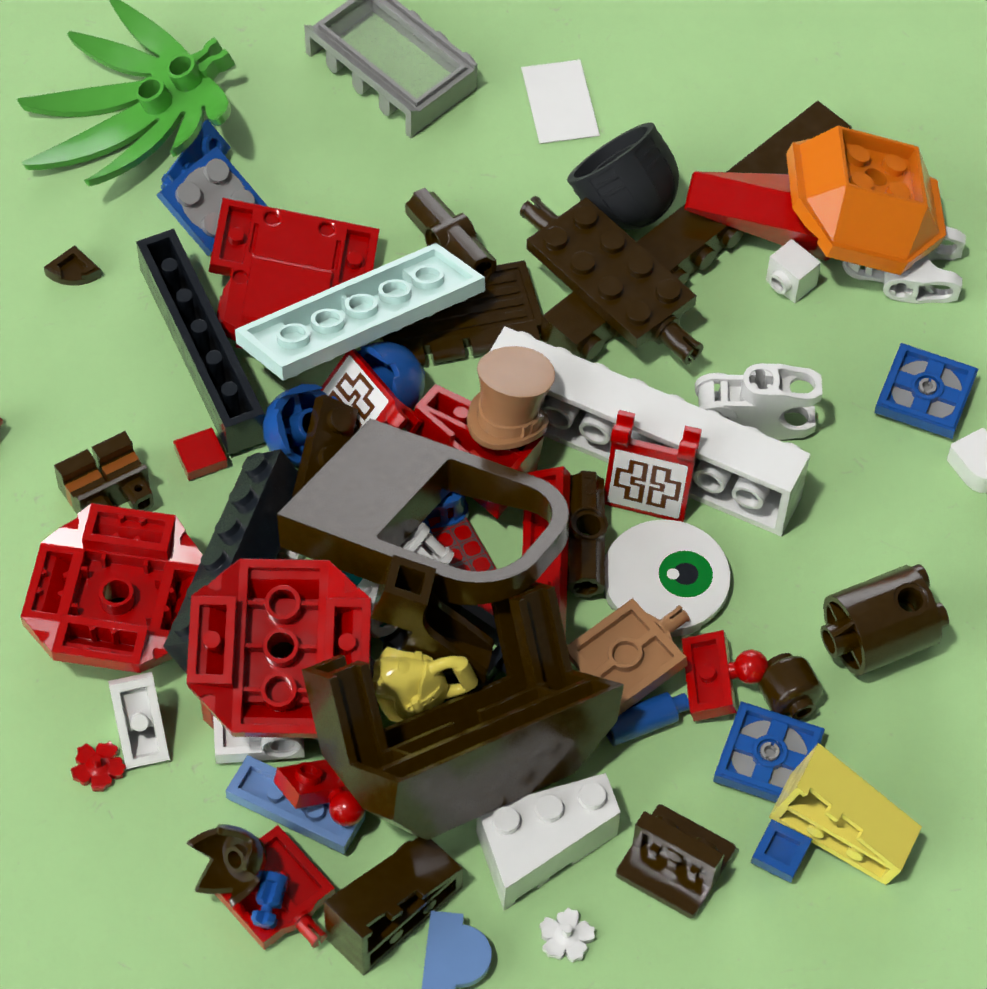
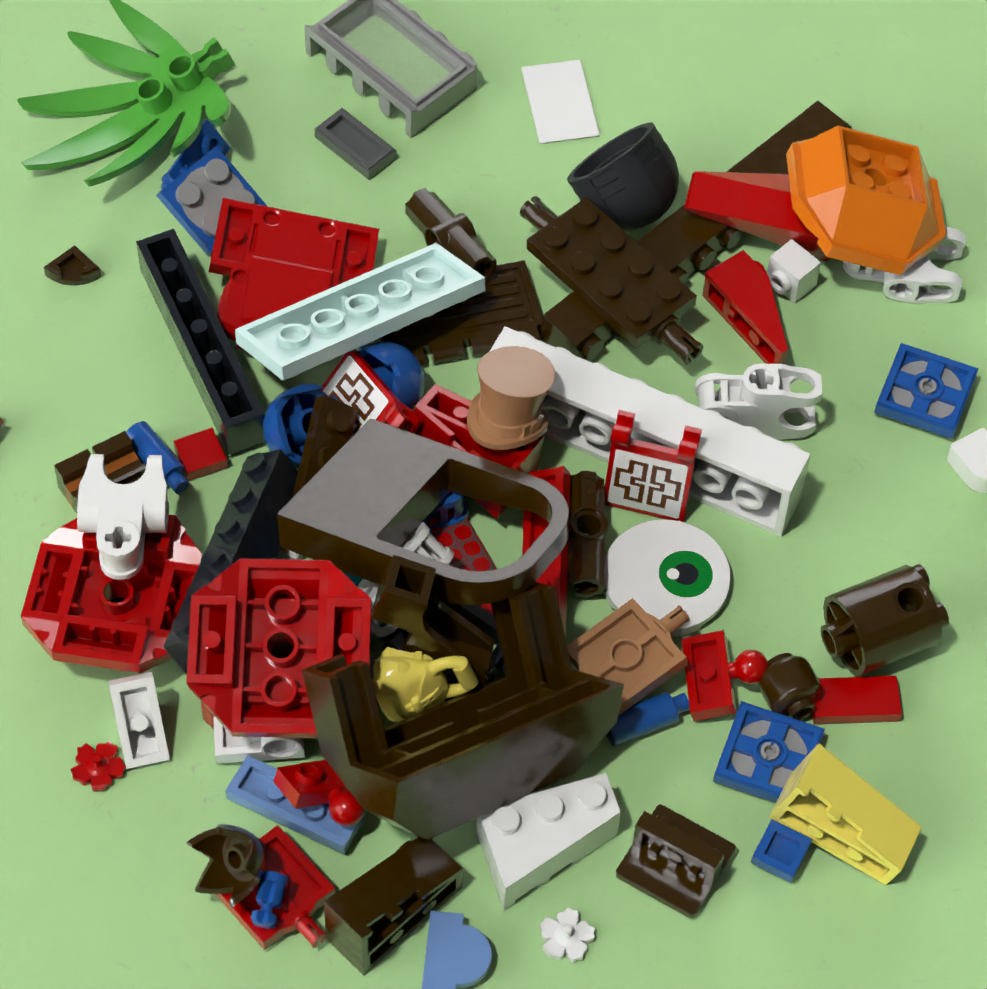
(122, 514): none -> white piece
(148, 443): none -> blue cylinder
(355, 143): none -> dark grey tile
(745, 300): none -> red slope
(858, 700): none -> red tile

